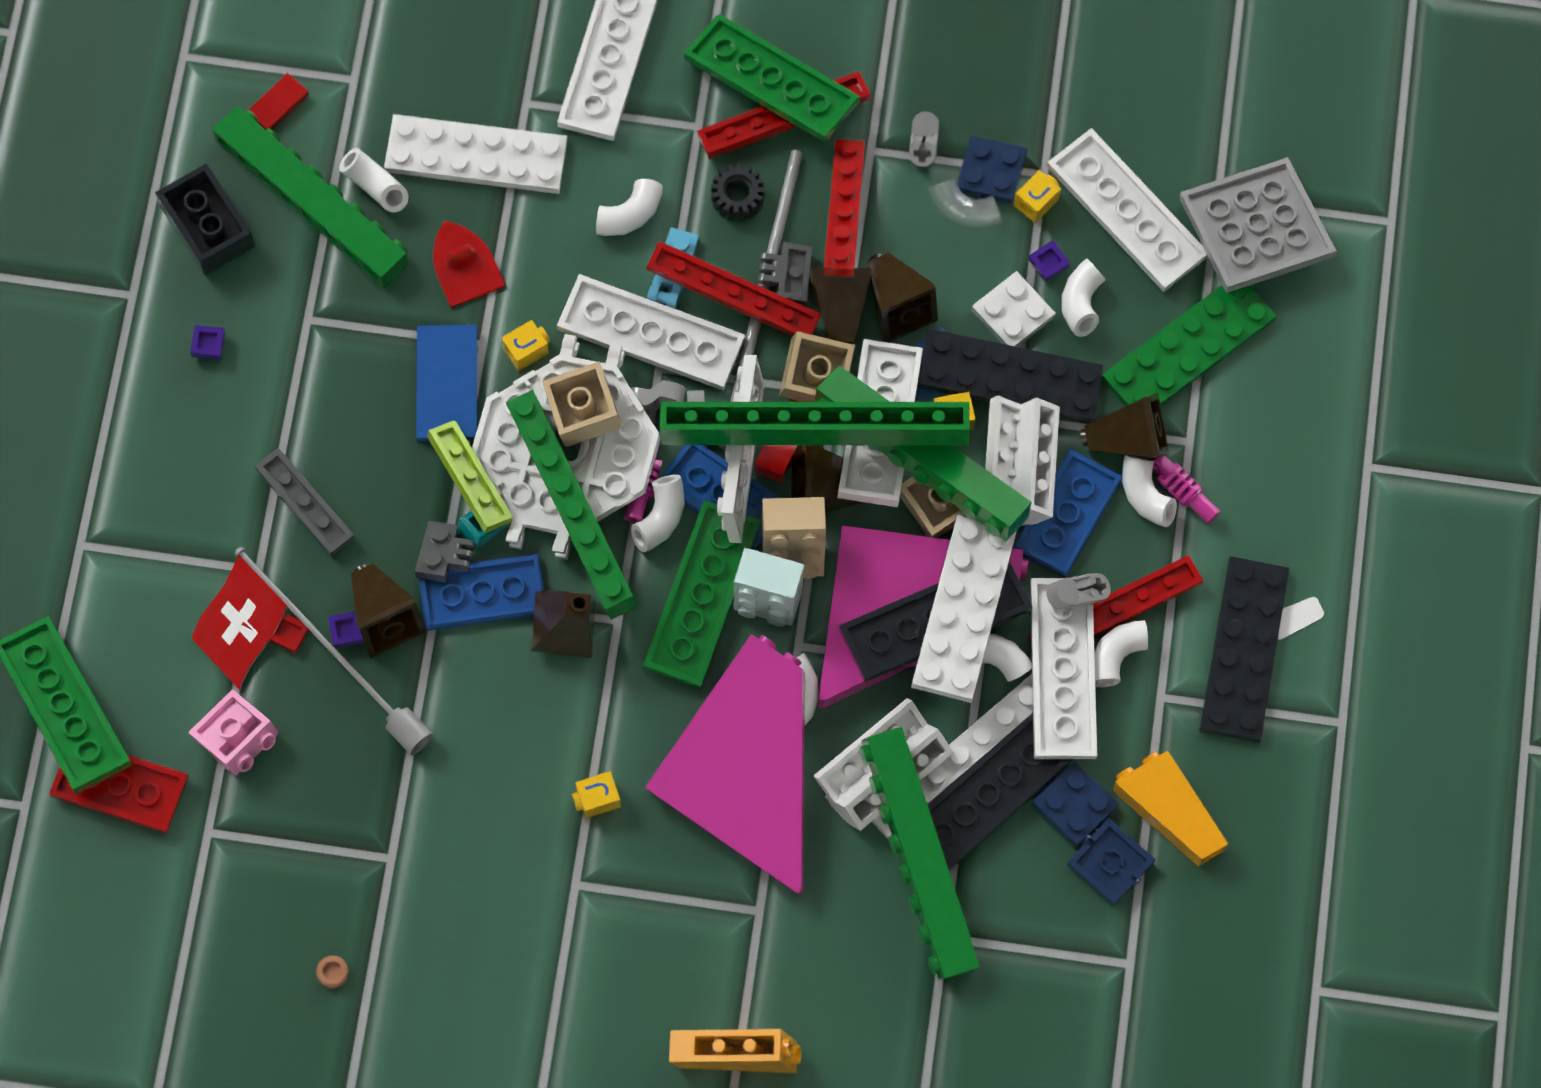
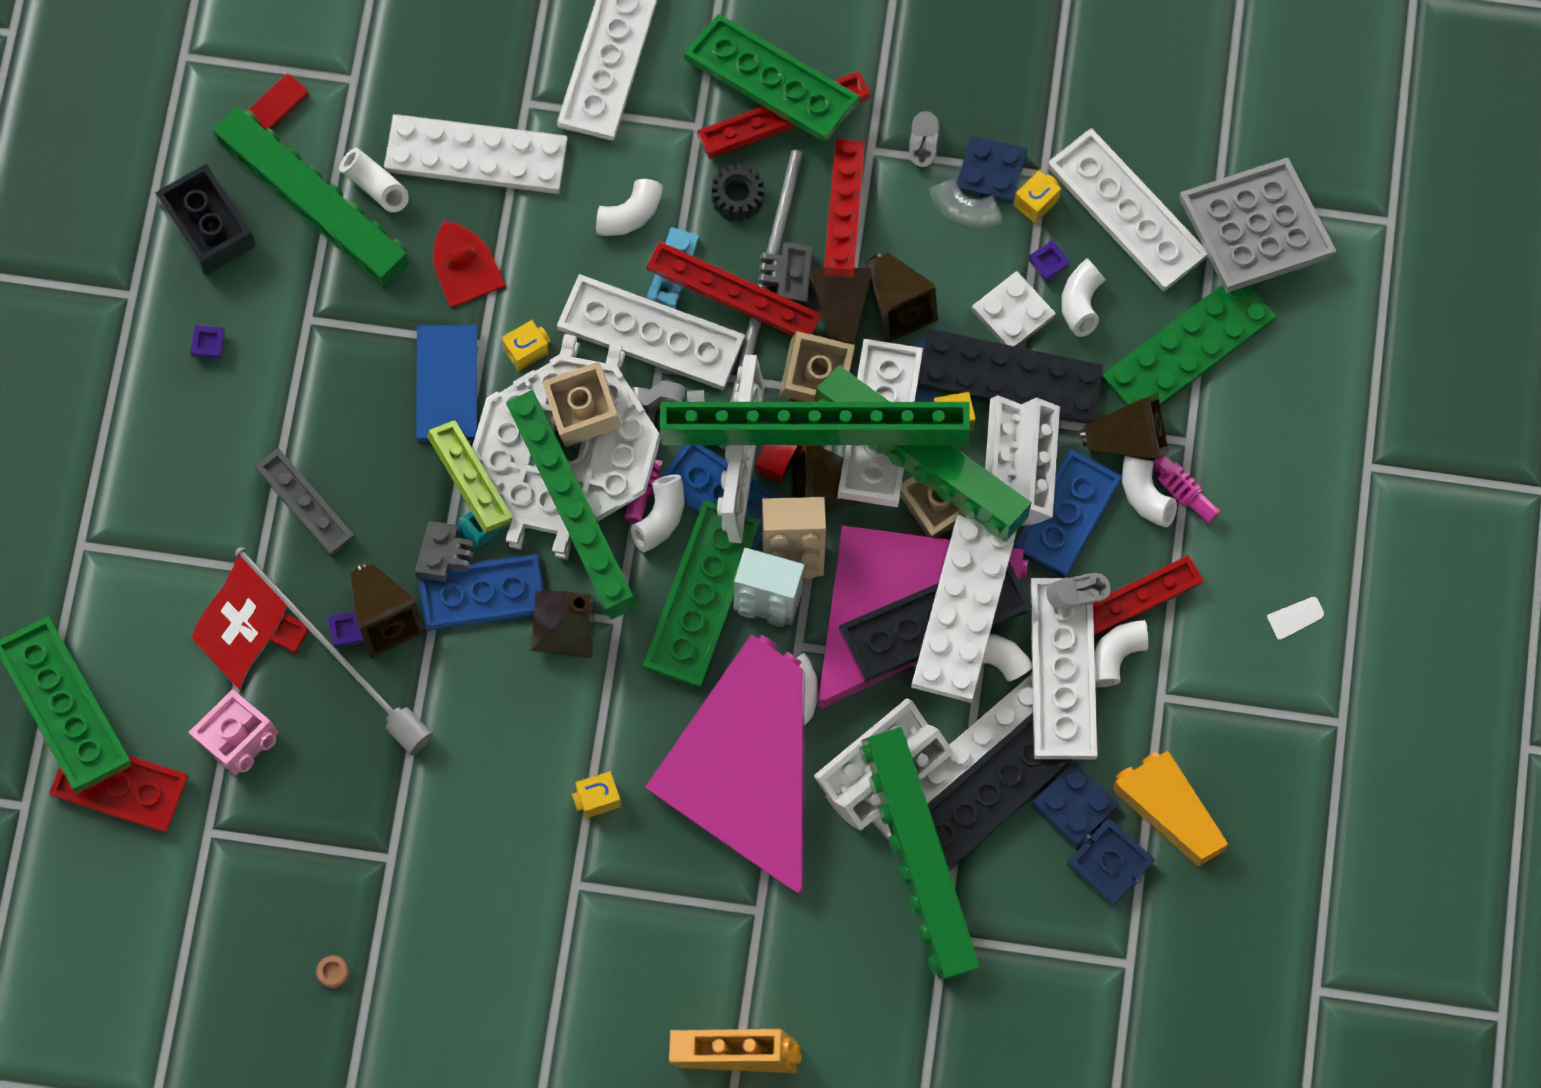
(1244, 649): black plate -> none

